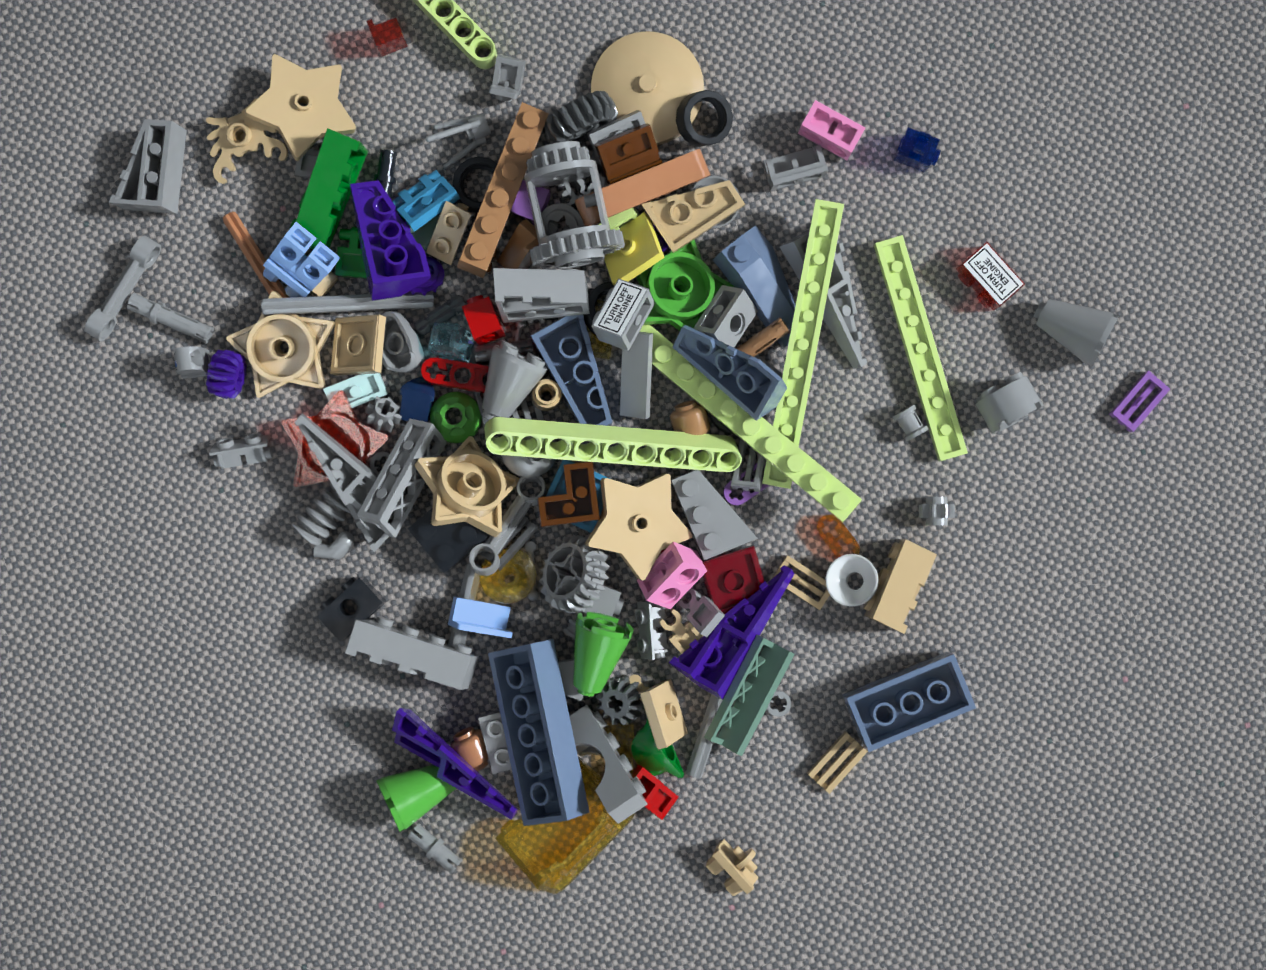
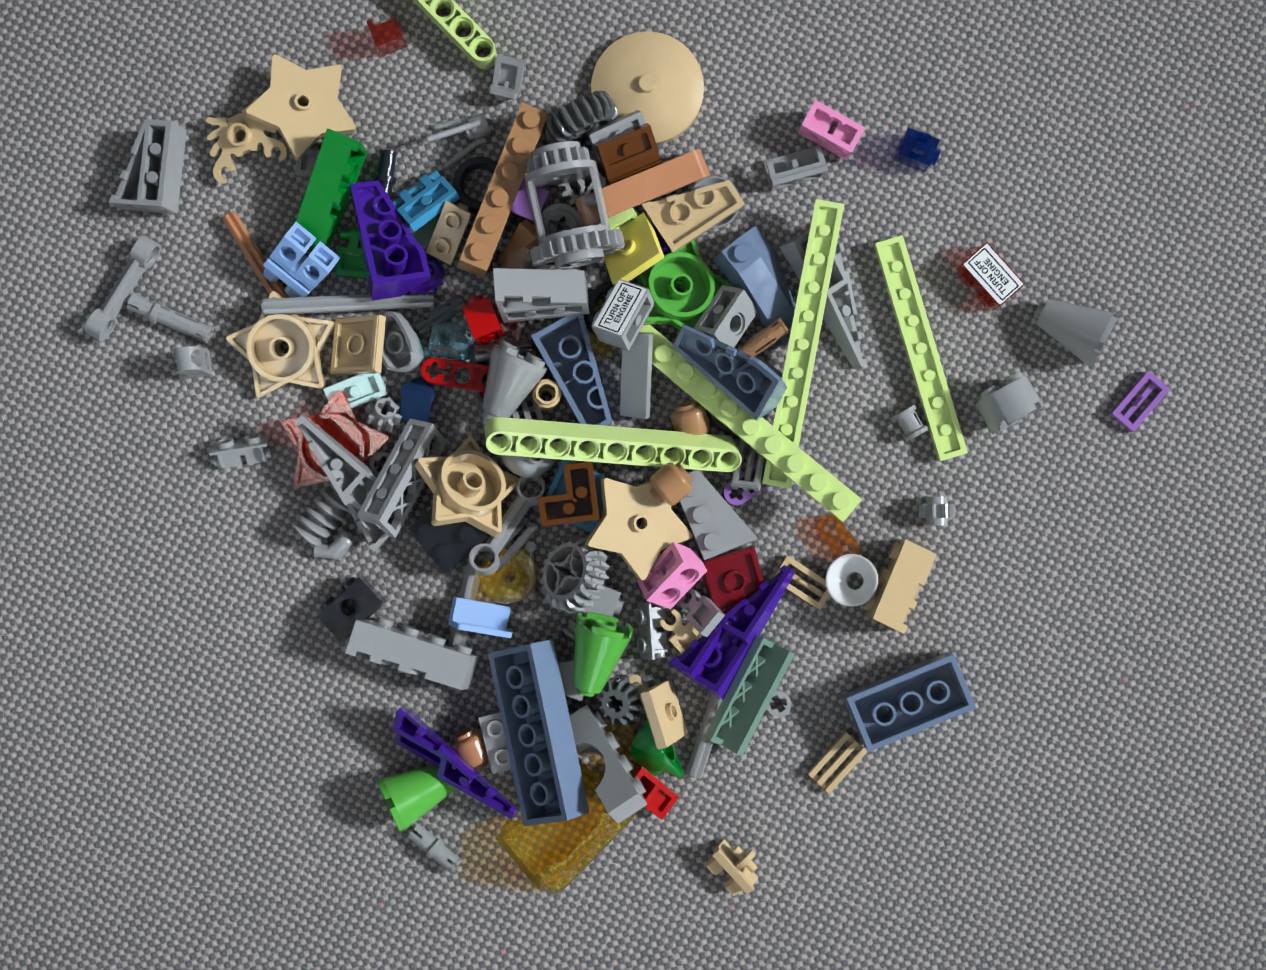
(226, 374): dark purple gear -> none
(325, 285): tan tile -> none
(470, 420): bright green piece -> none
(670, 484): none -> medium nougat head
(724, 113): black tyre -> none

